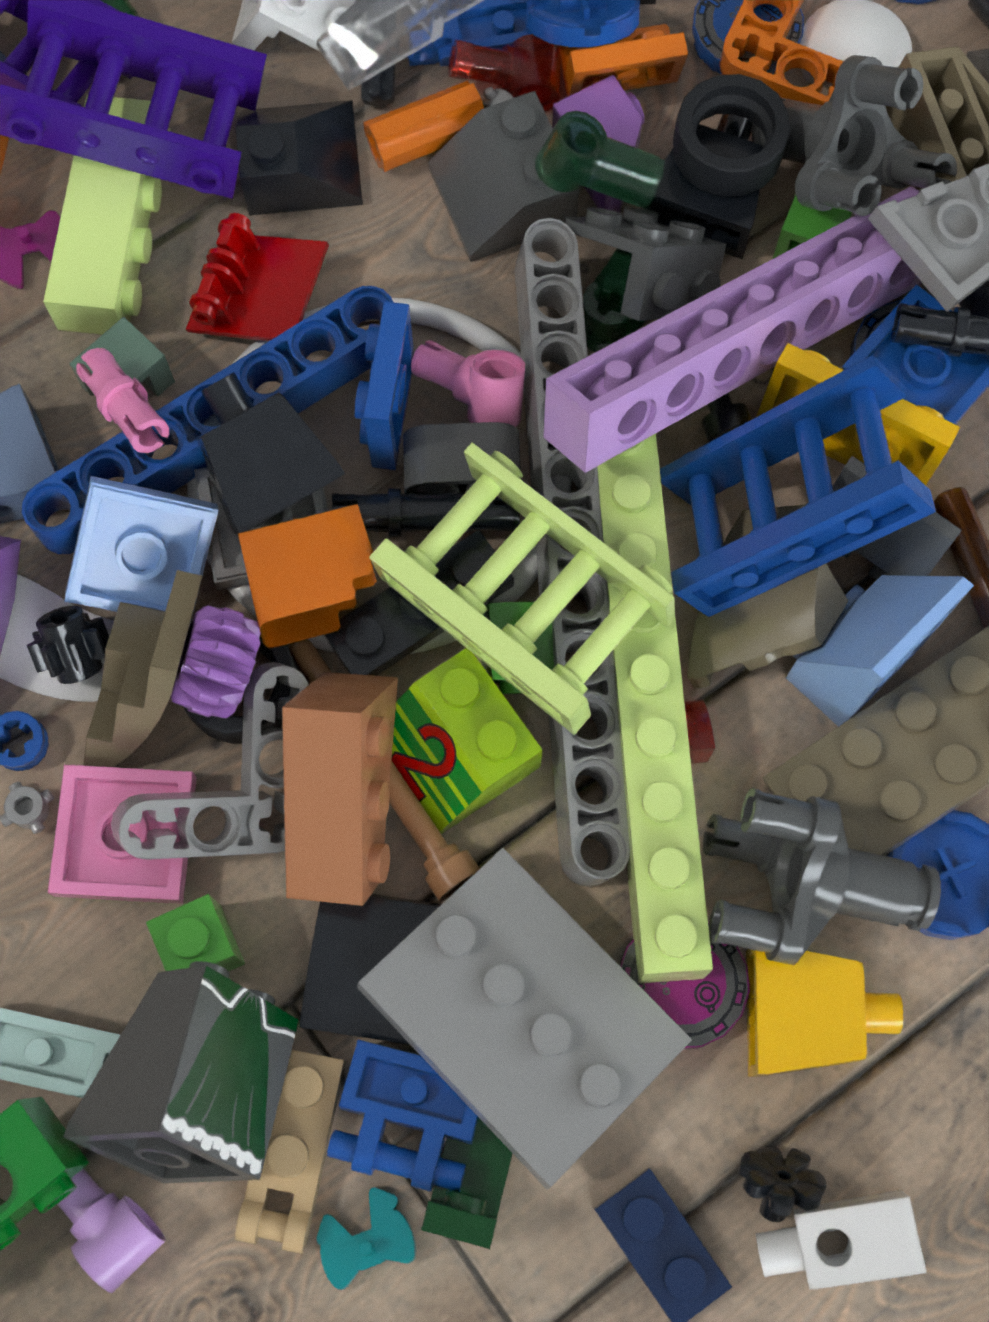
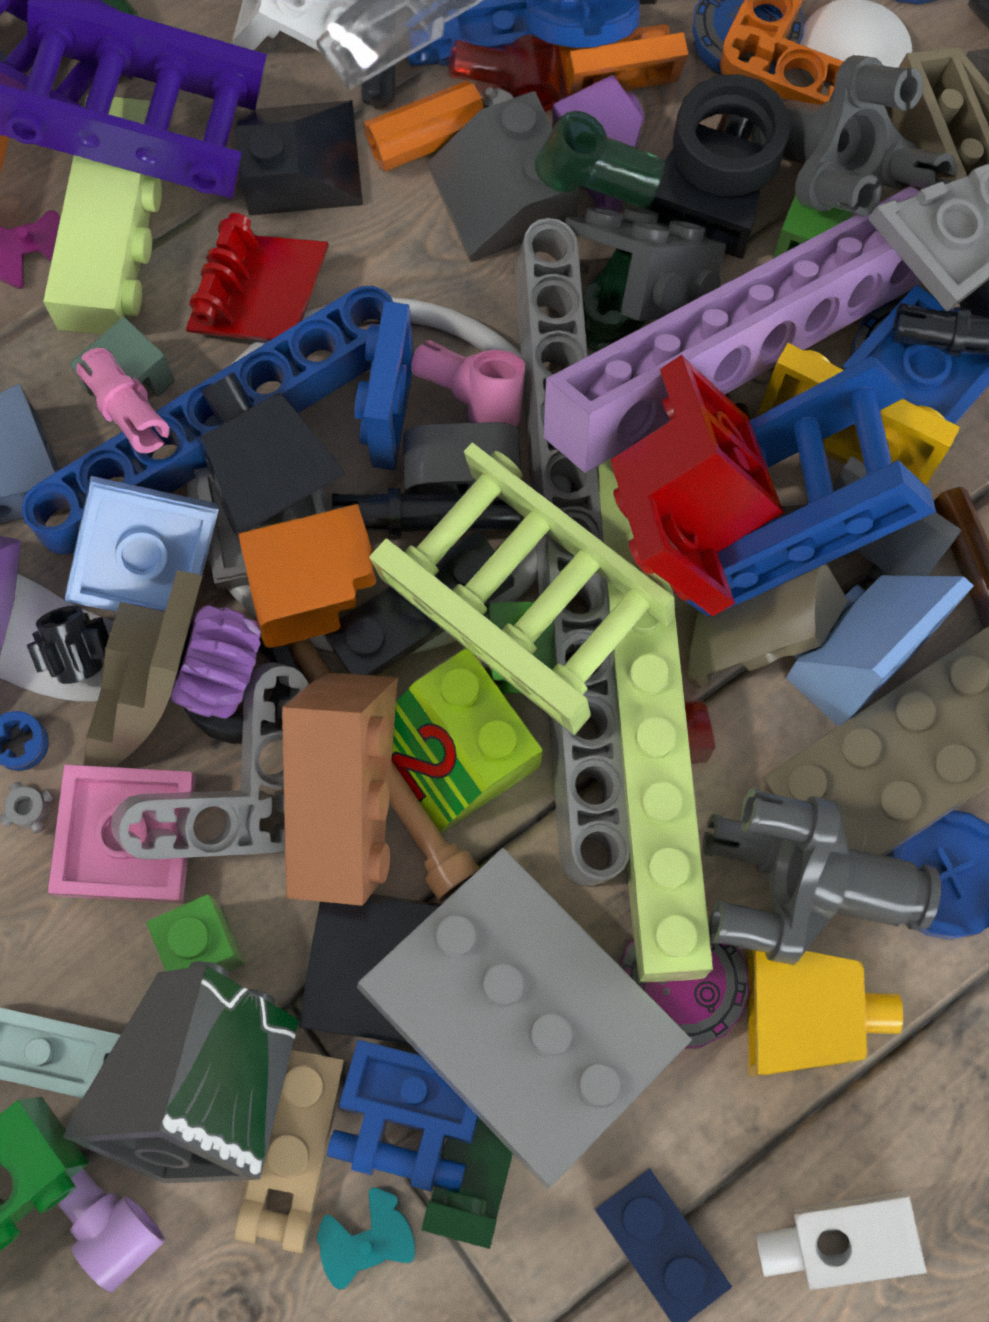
(694, 488): none -> red bracket
(781, 1181): black plant -> none

